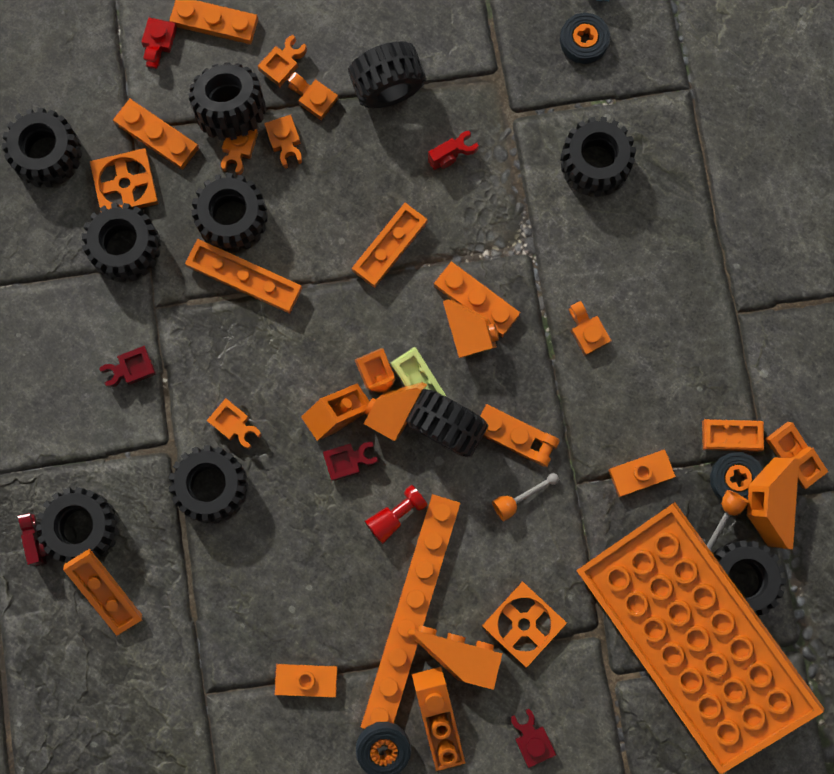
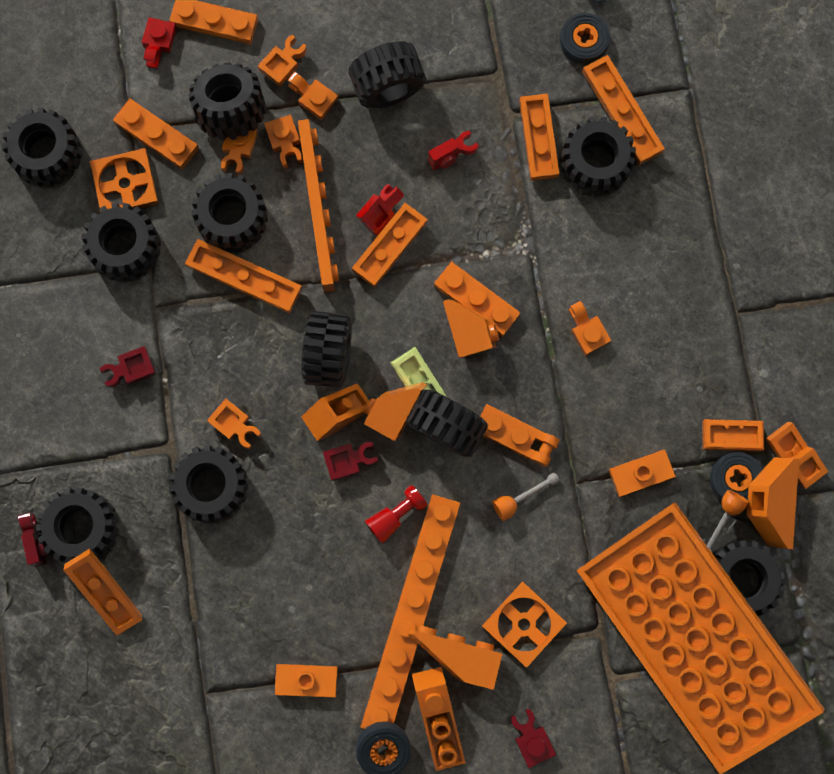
(316, 194): none -> orange plate
(326, 349): none -> black tyre
(376, 371): orange plate -> none
(378, 211): none -> red plate
(539, 137): none -> orange plate
(623, 108): none -> orange plate

